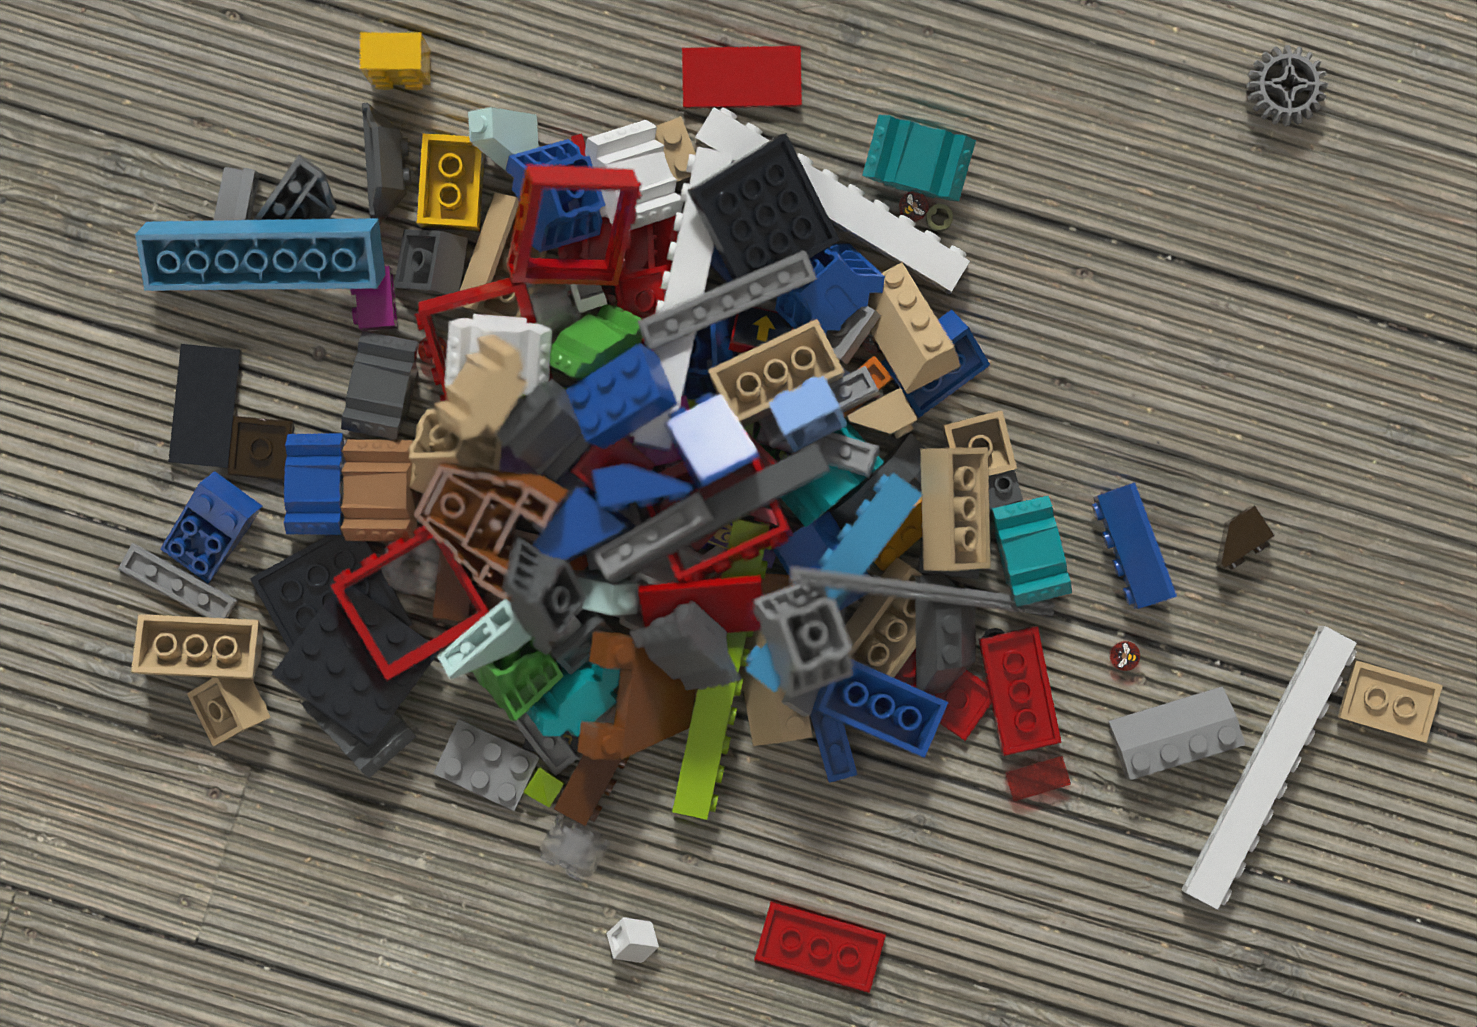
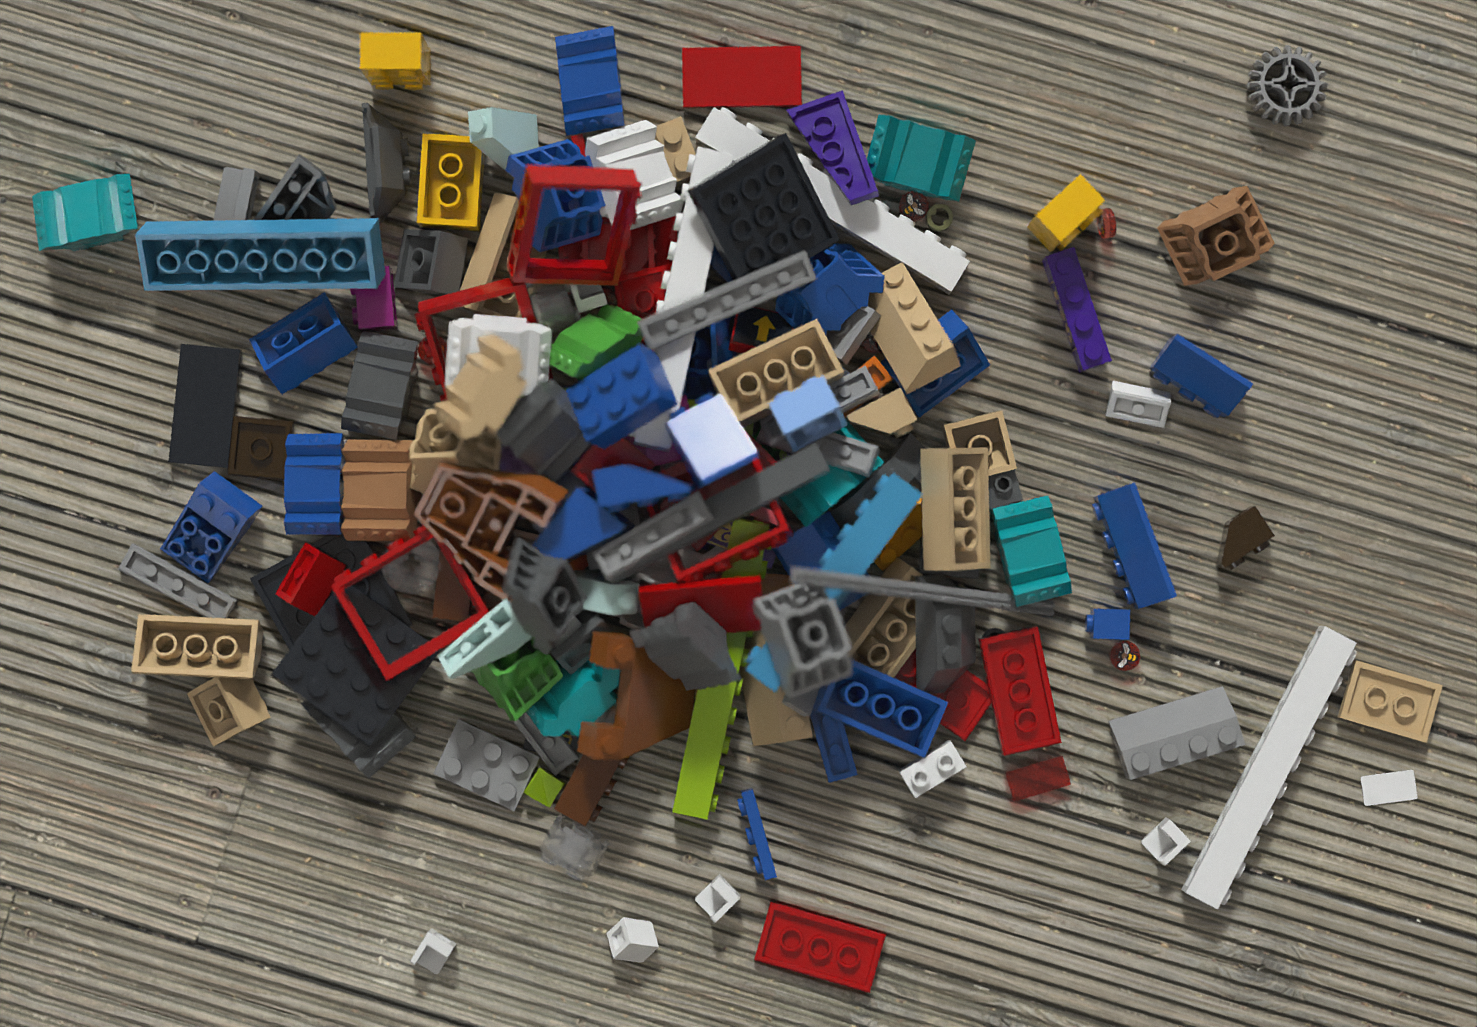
(85, 214): none -> teal slope
(303, 343): none -> blue slope
(310, 579): none -> red panel
(433, 951): none -> white panel
(590, 81): none -> blue slope
(717, 898): none -> white panel
(756, 834): none -> blue plate
(835, 141): none -> dark purple wing
(933, 769): none -> white brick
(1071, 209): none -> yellow brick
(1076, 310): none -> dark purple brick
(1106, 223): none -> clear red tile
(1108, 624): none -> blue brick
(1138, 404): none -> white slope
(1165, 841): none -> white panel
(1199, 376): none -> blue slope
(1216, 237): none -> medium nougat slope
(1389, 787): none -> white sticker

